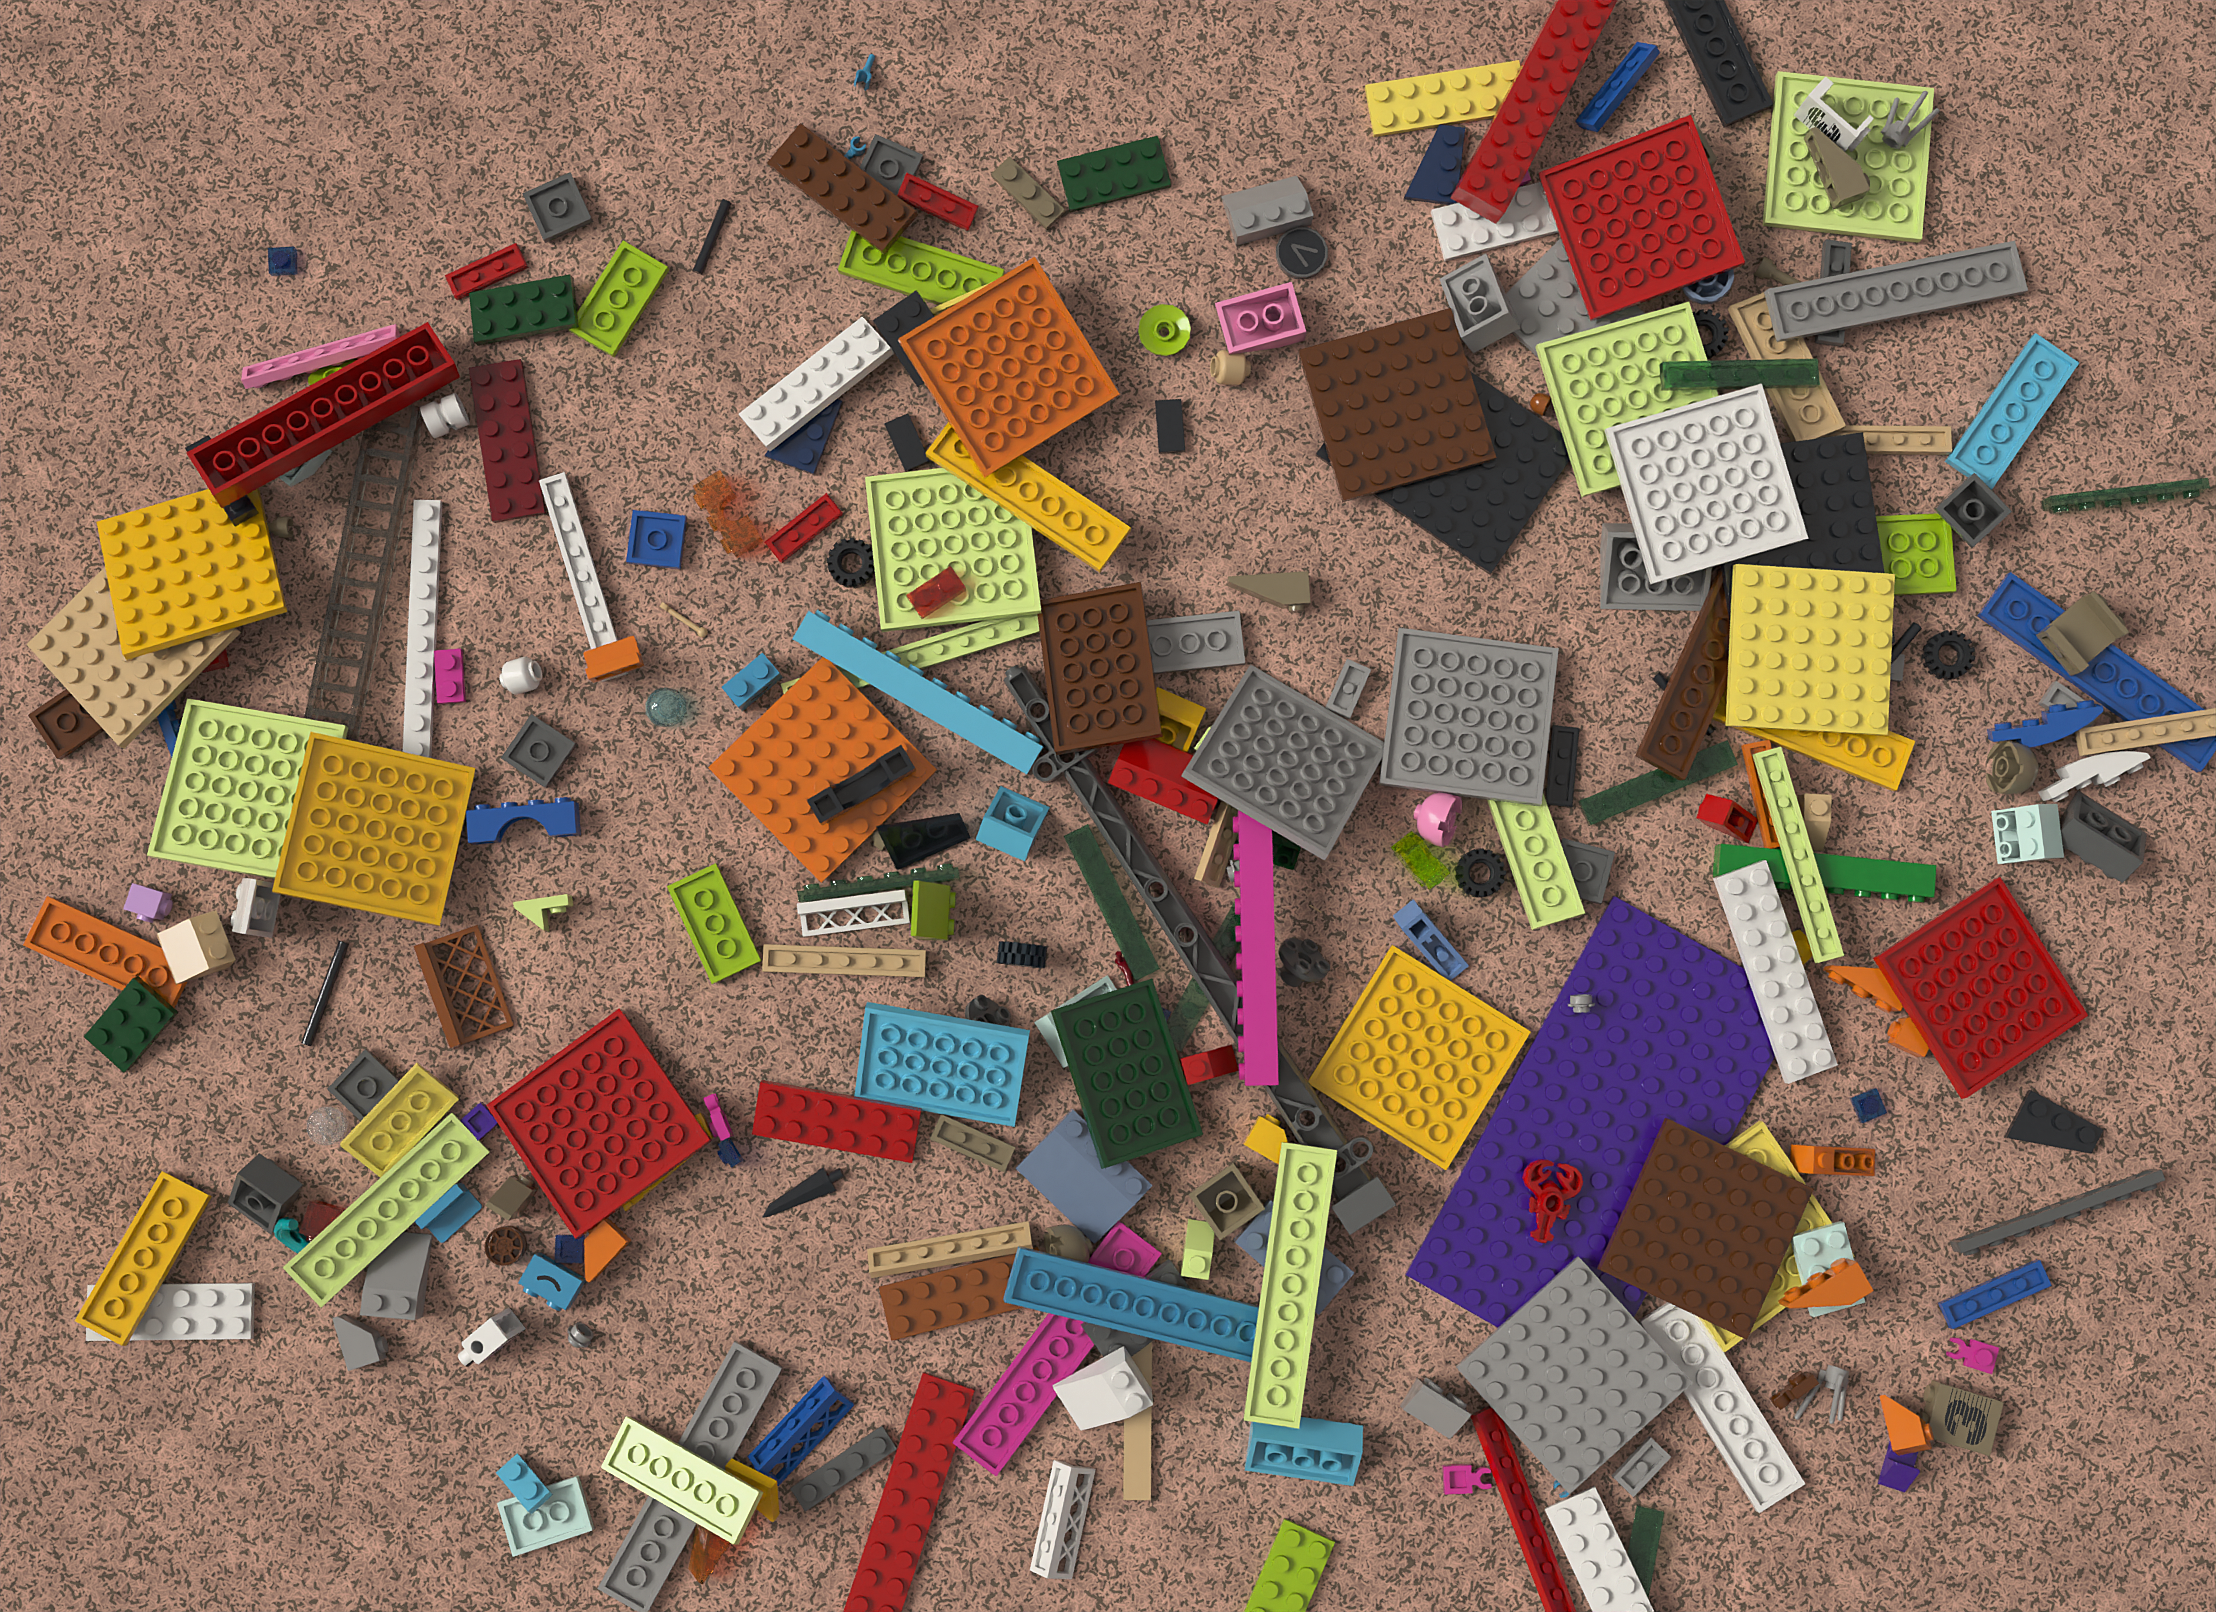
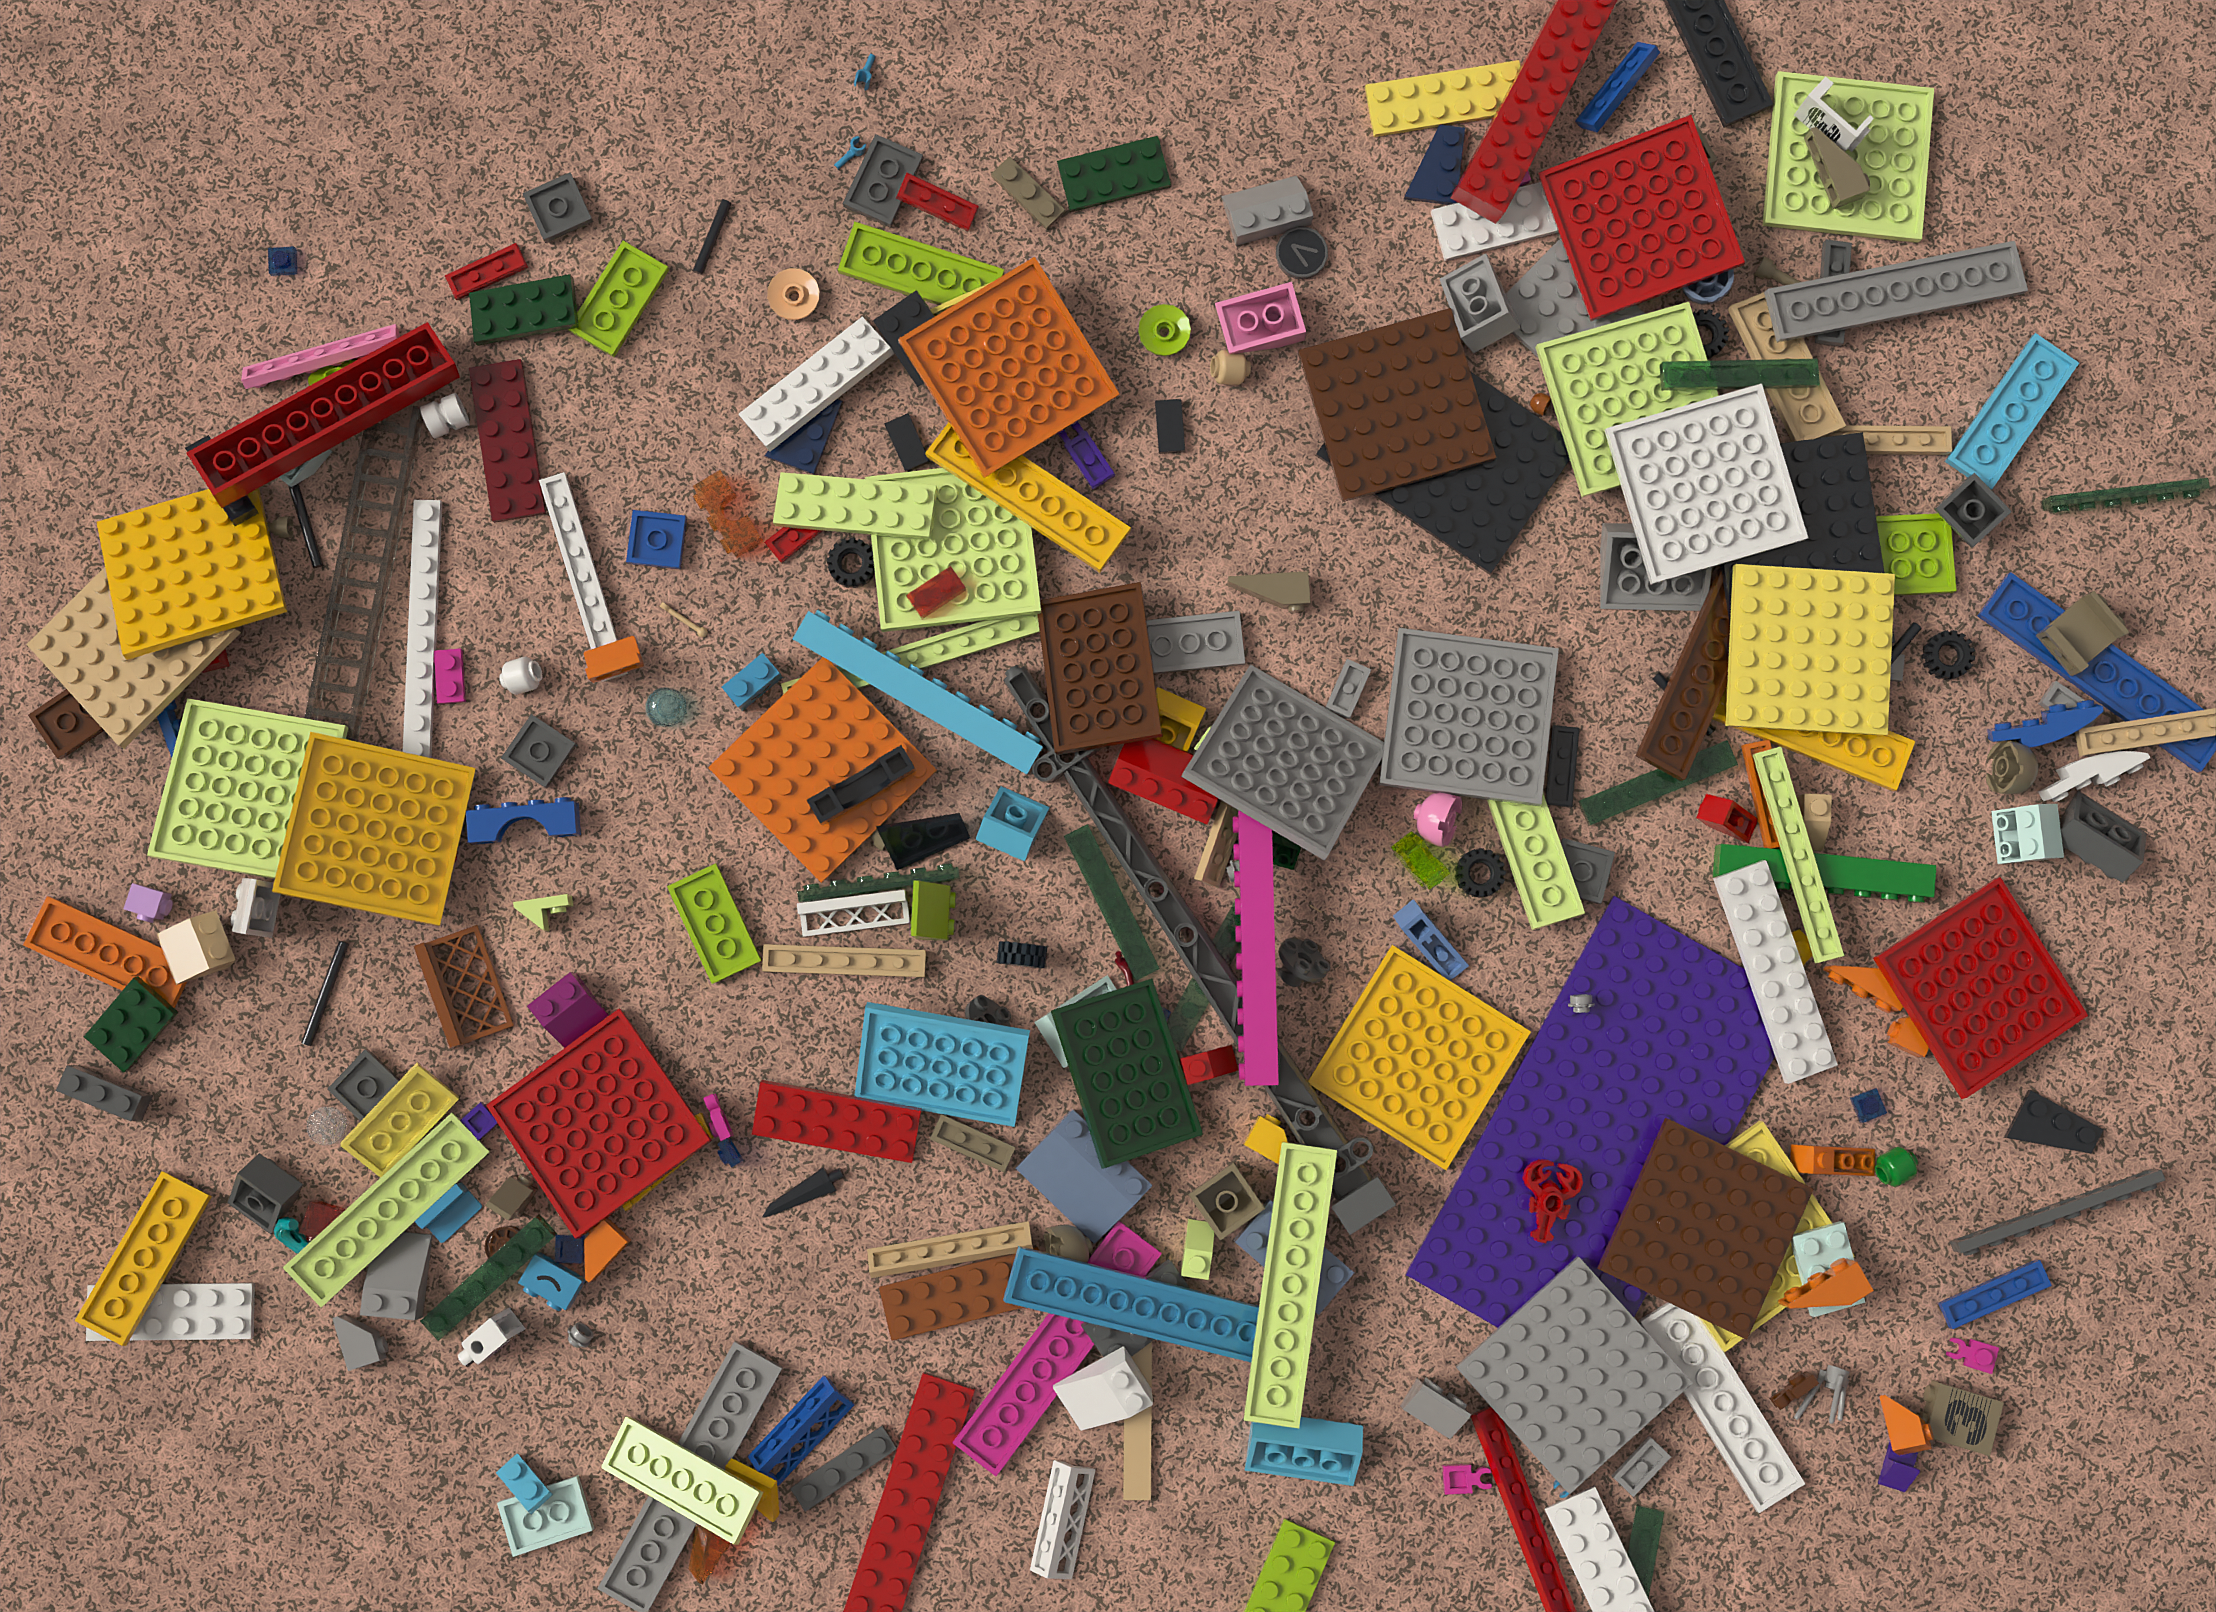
(103, 1094): none -> dark grey arch
(306, 526): none -> black bar
(488, 1277): none -> clear green plate
(567, 1009): none -> magenta slope
(790, 282): none -> light nougat dish
(842, 188): reddish brown plate -> none
(855, 505): none -> yellowish green plate
(1087, 457): none -> dark purple hinge
(1896, 1167): none -> green head
(1898, 133): light grey plant -> none

